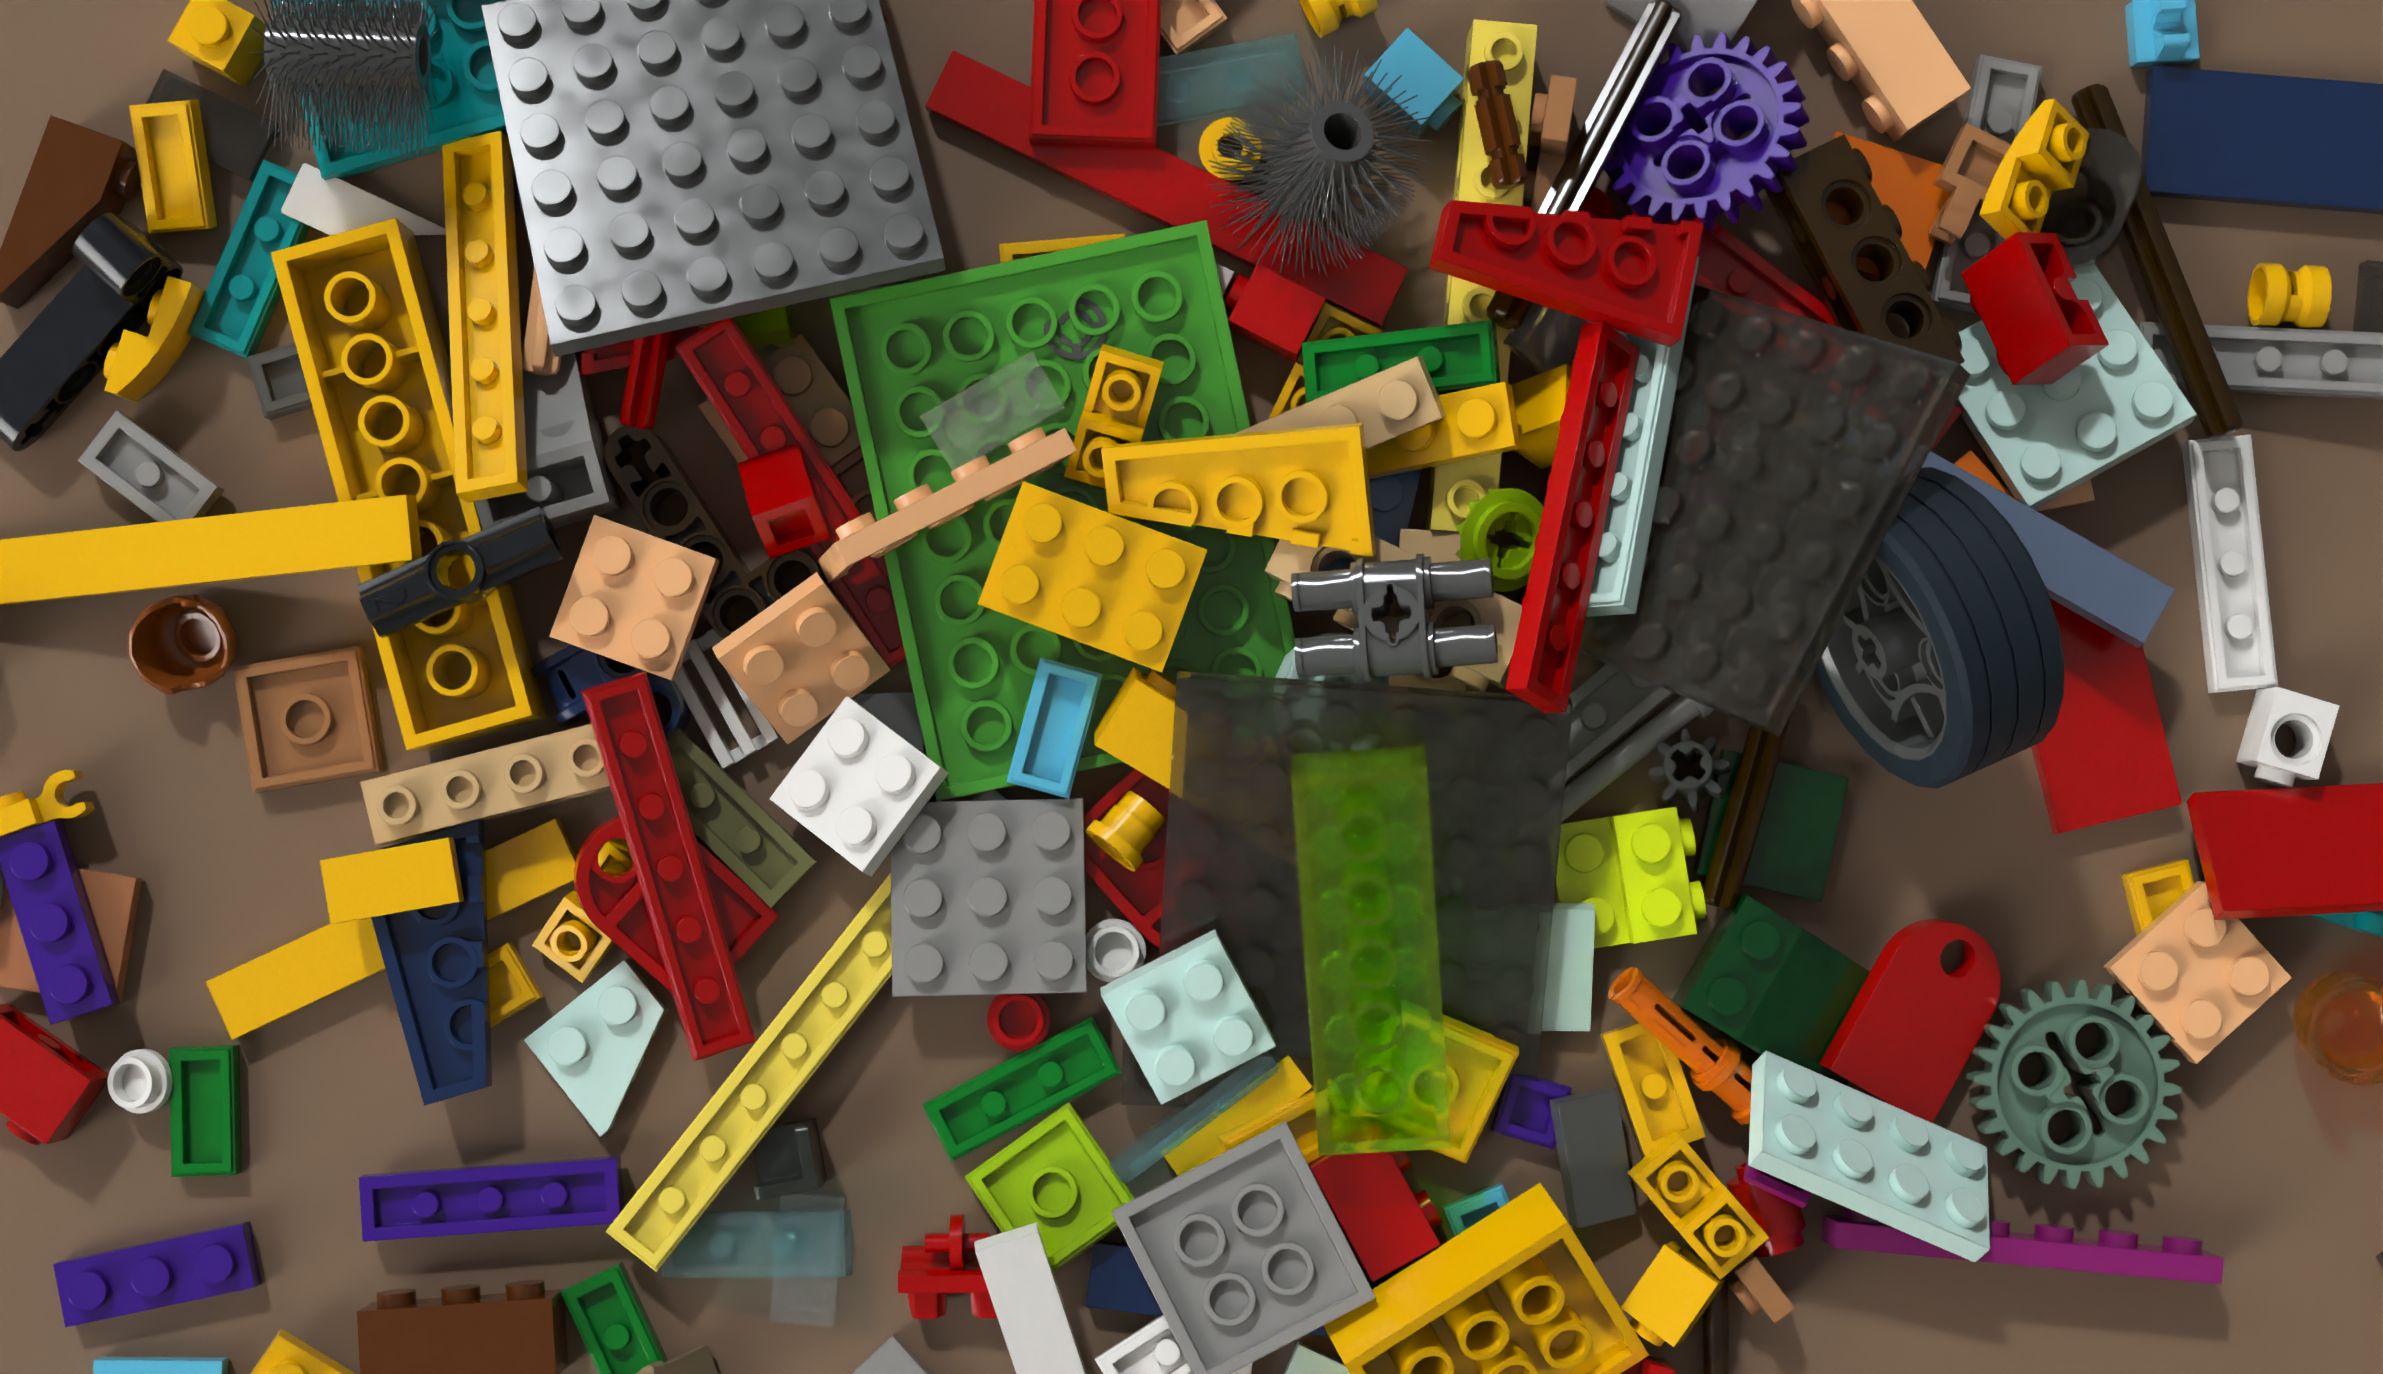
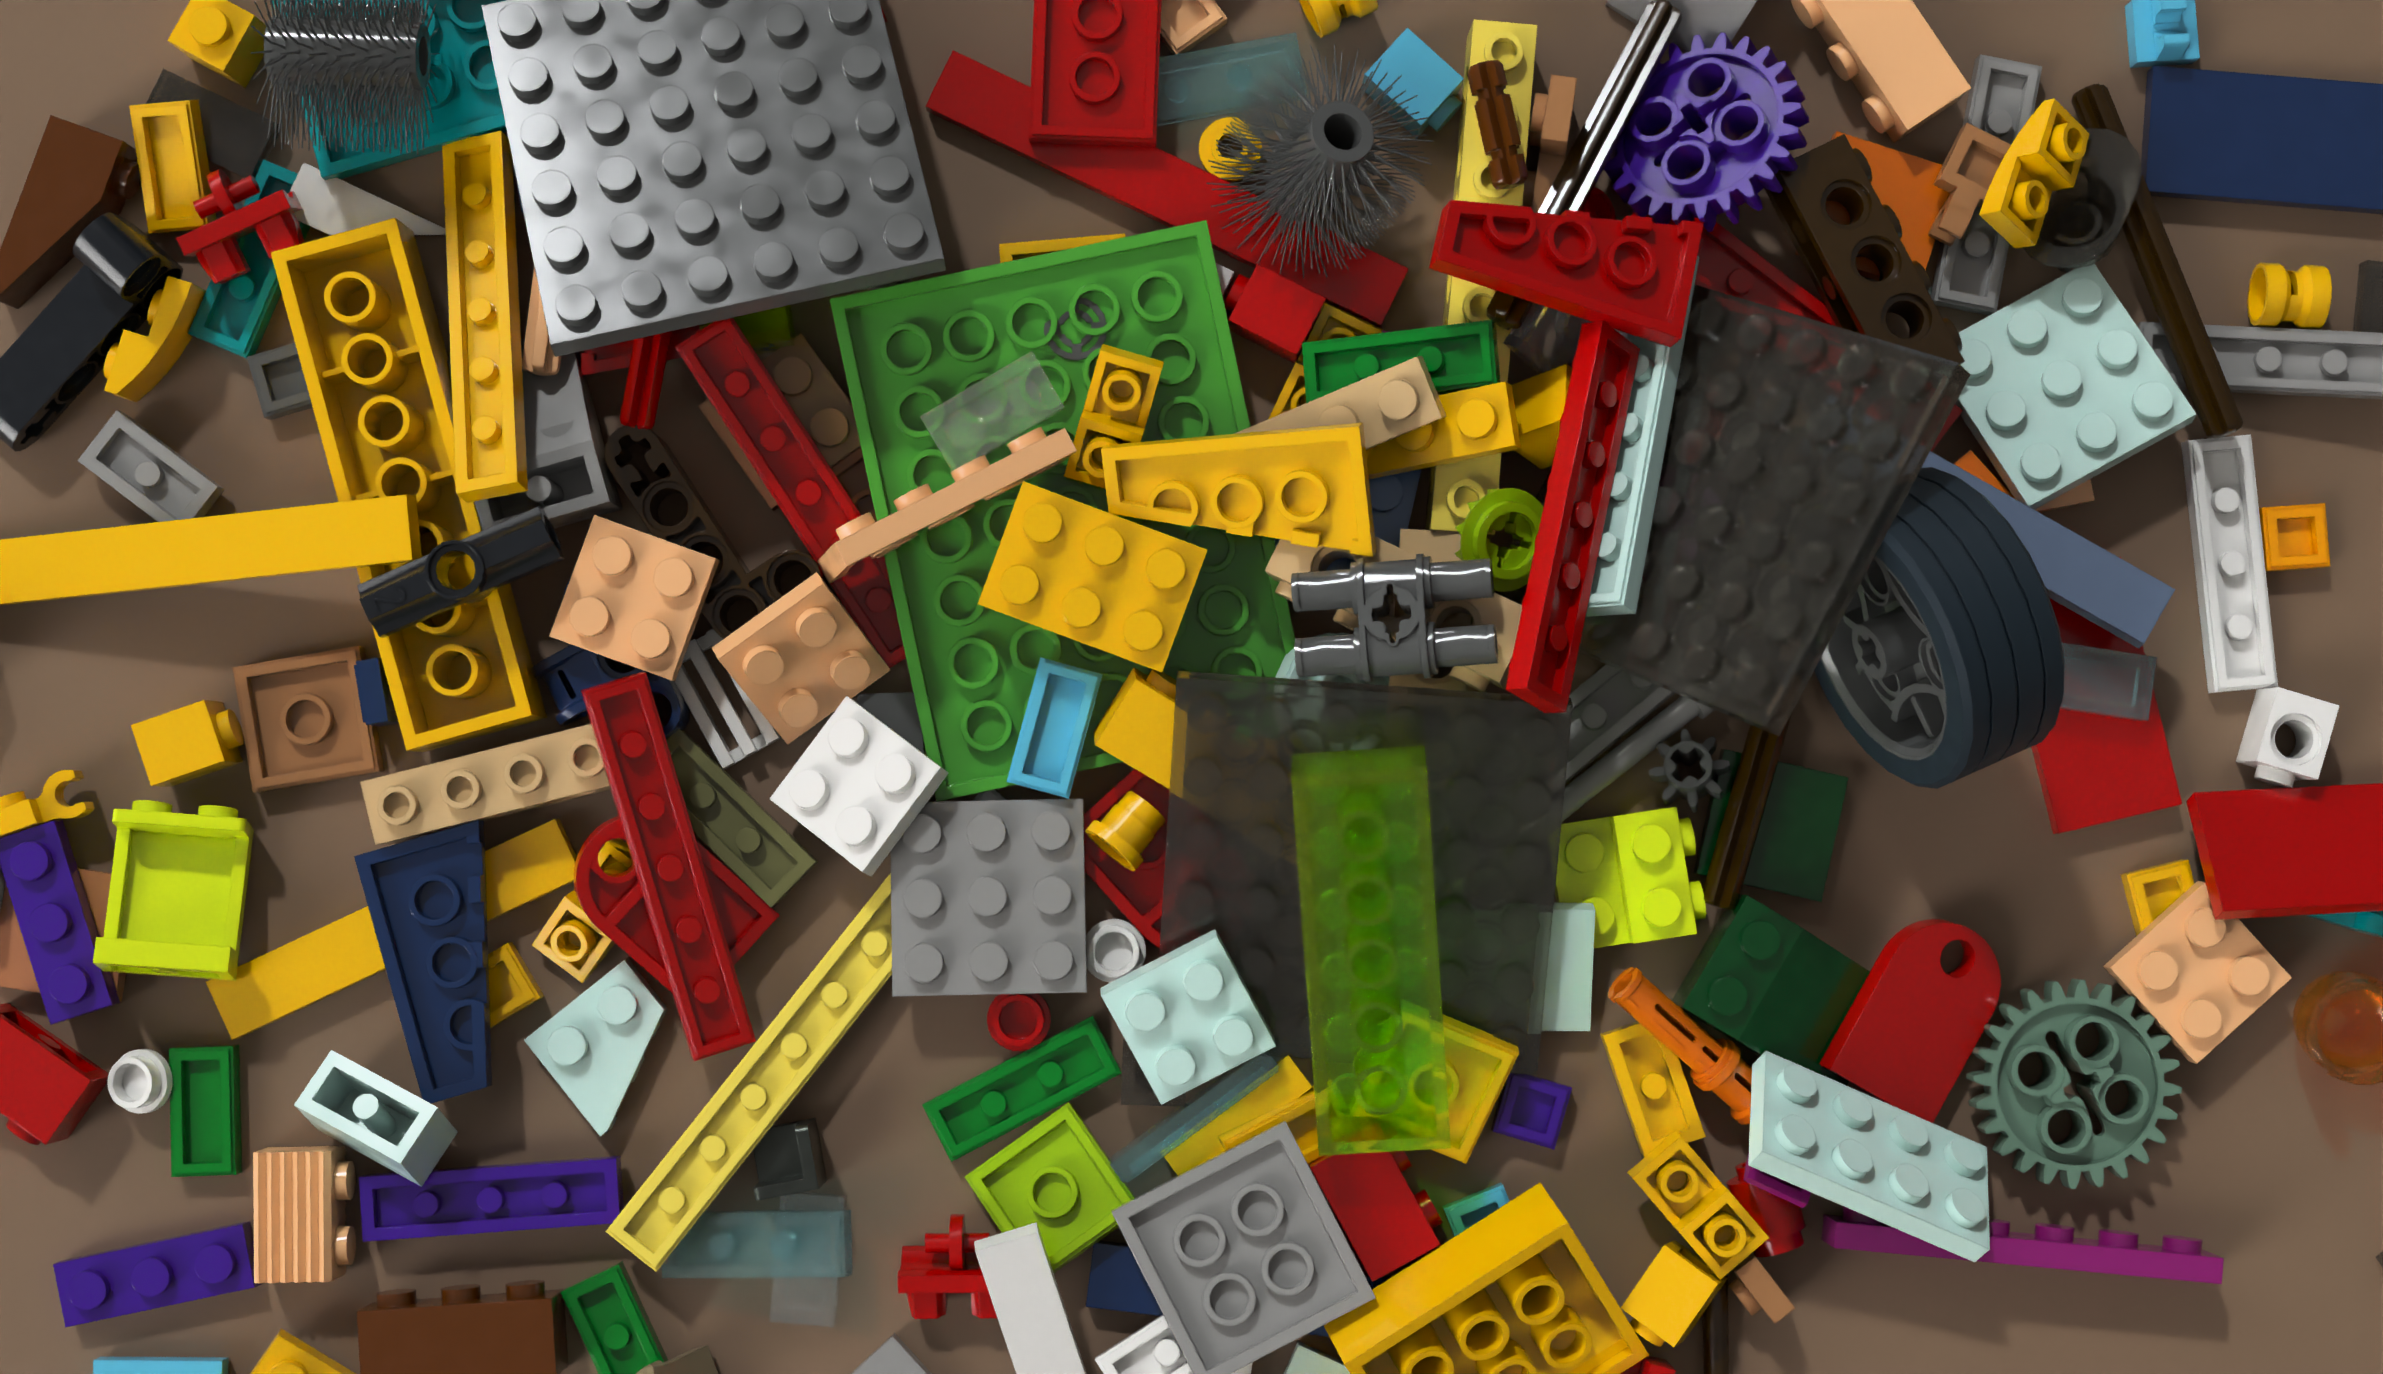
(176, 892): none -> neon yellow panel
(182, 643): dark orange hair -> none
(188, 742): none -> yellow brick
(216, 242): none -> red hips
(302, 1214): none -> light nougat brick
(374, 693): none -> dark blue tile
(376, 1118): none -> light aqua brick
(391, 880): yellow tile -> none
(782, 501): red panel -> none
(1593, 1157): dark grey tile -> none
(2032, 309): red brick -> none
(2108, 682): none -> clear light blue tile
(2295, 537): none -> light orange tile

